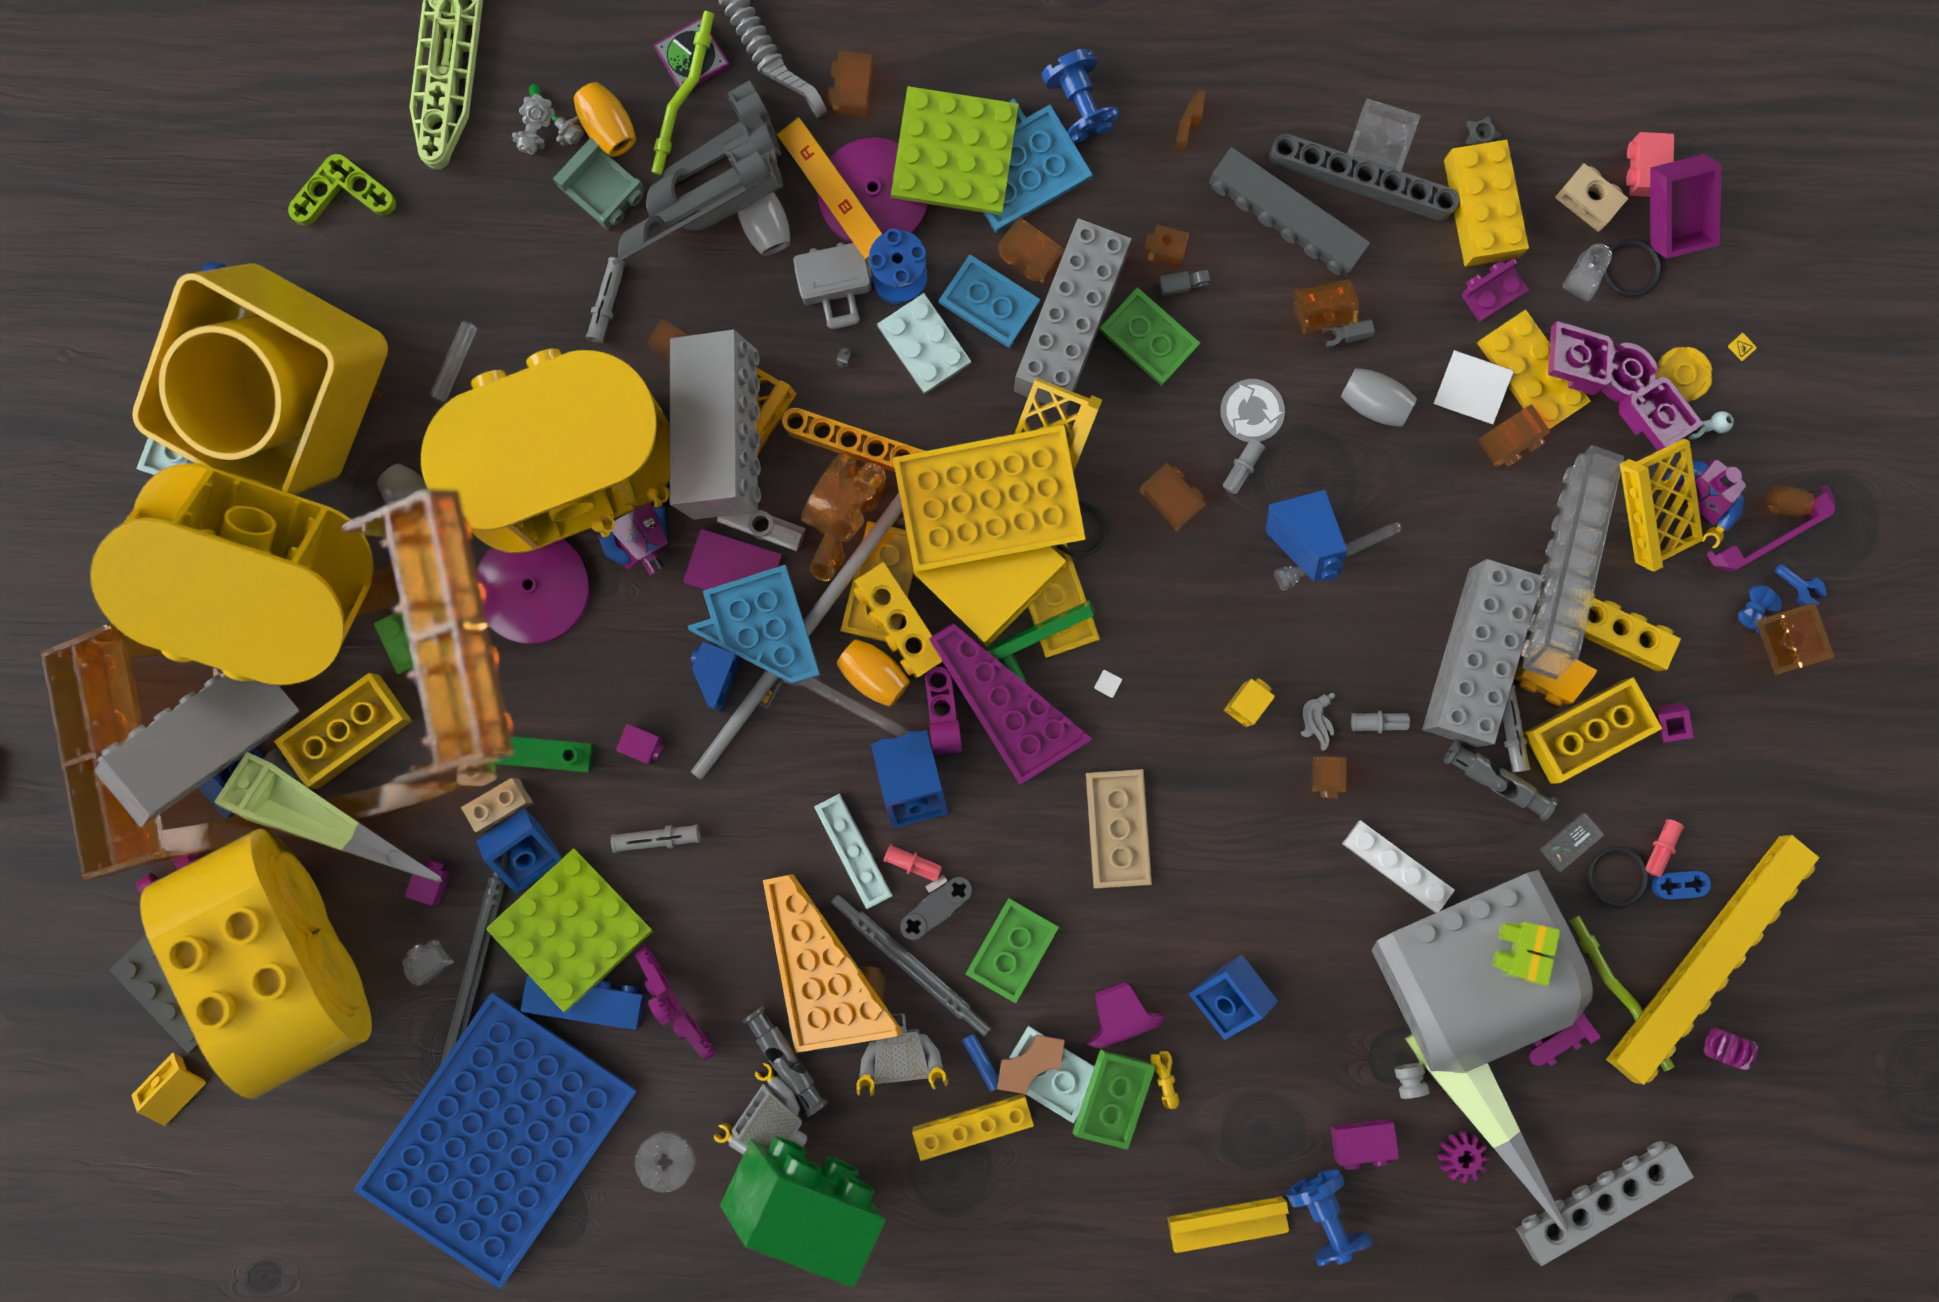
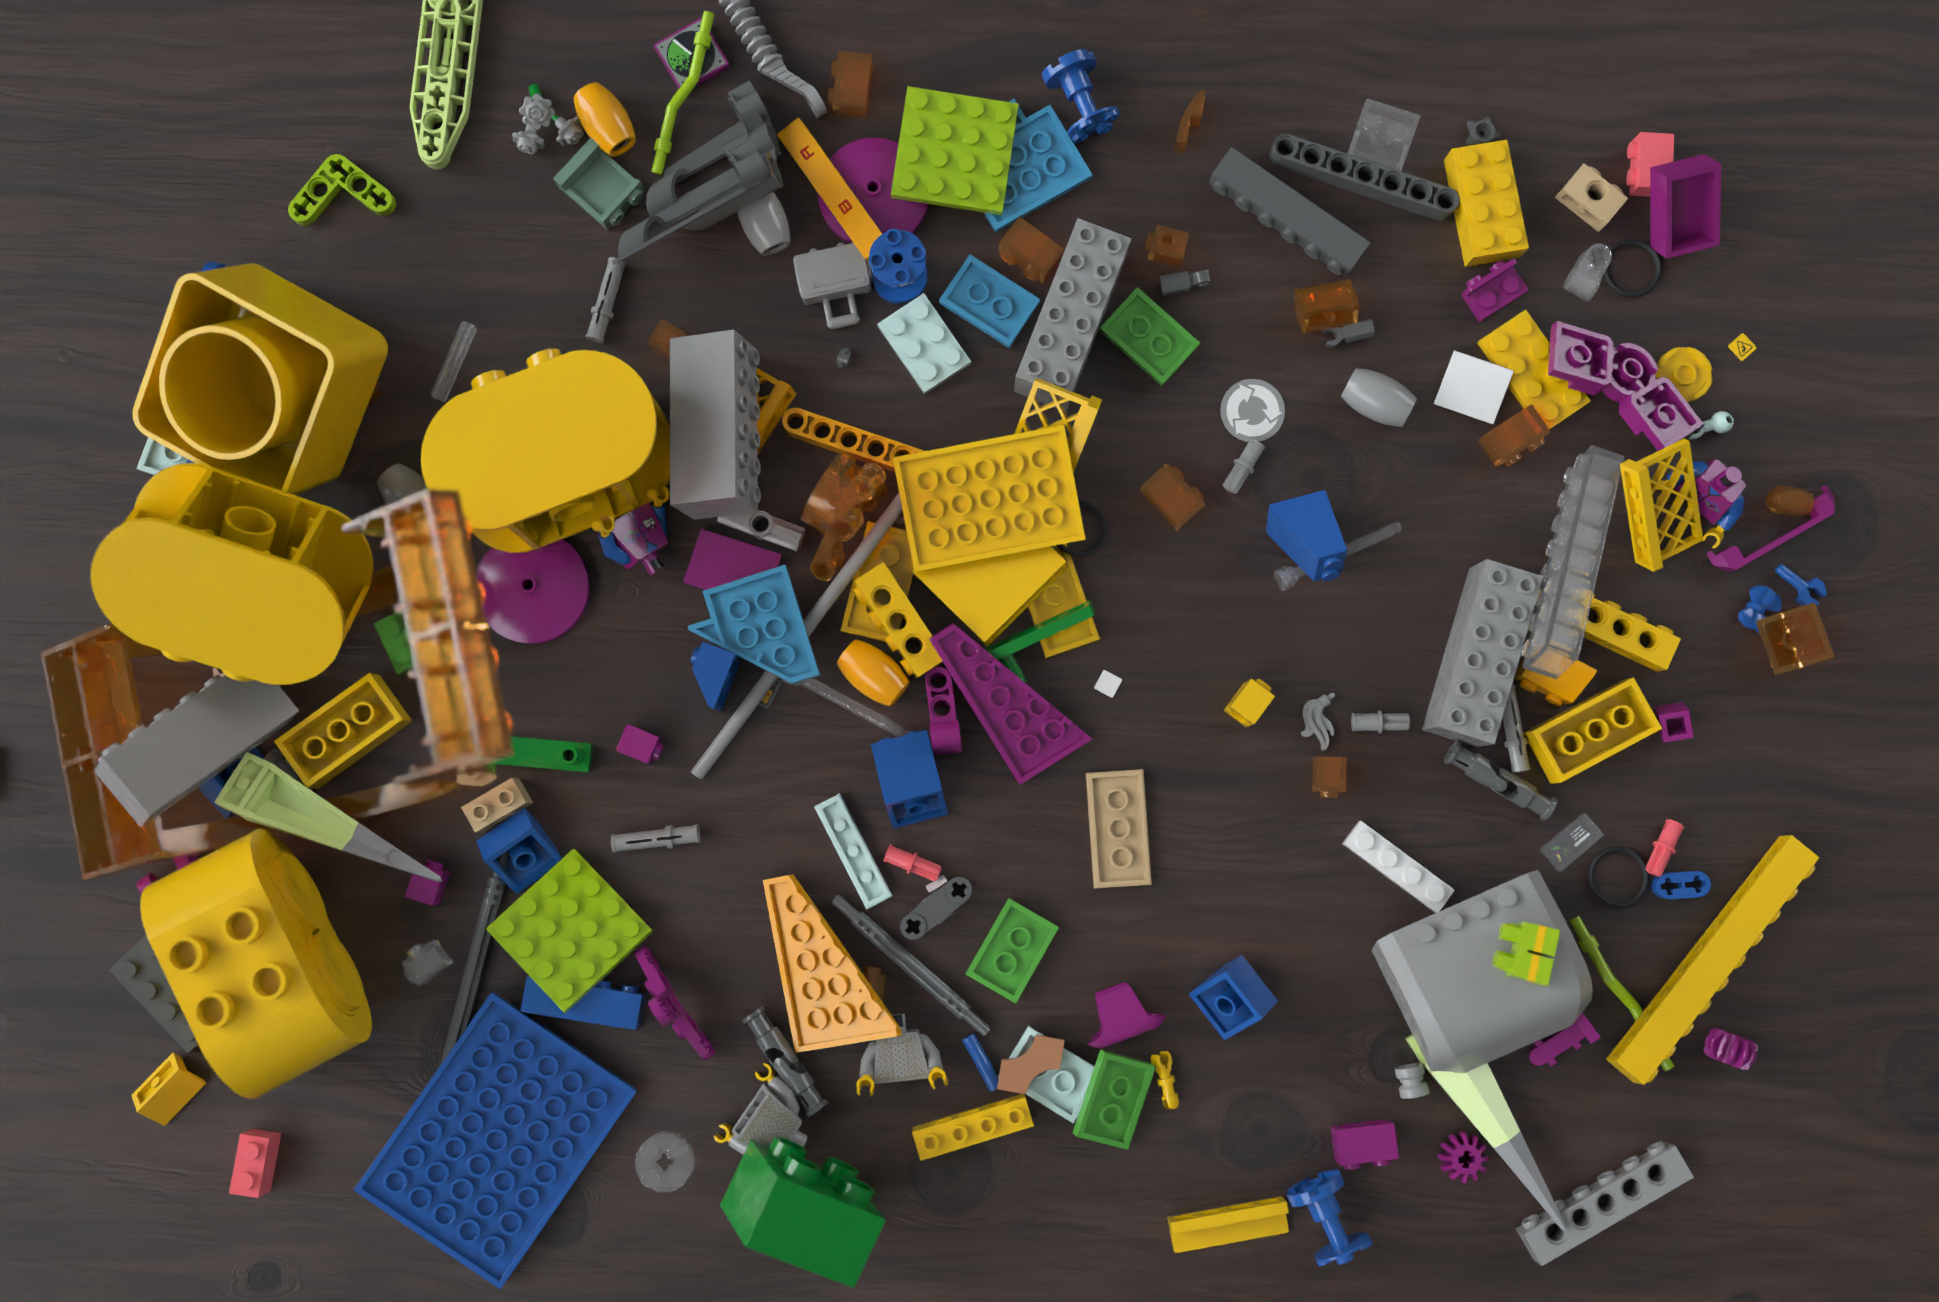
(255, 1163): none -> coral brick

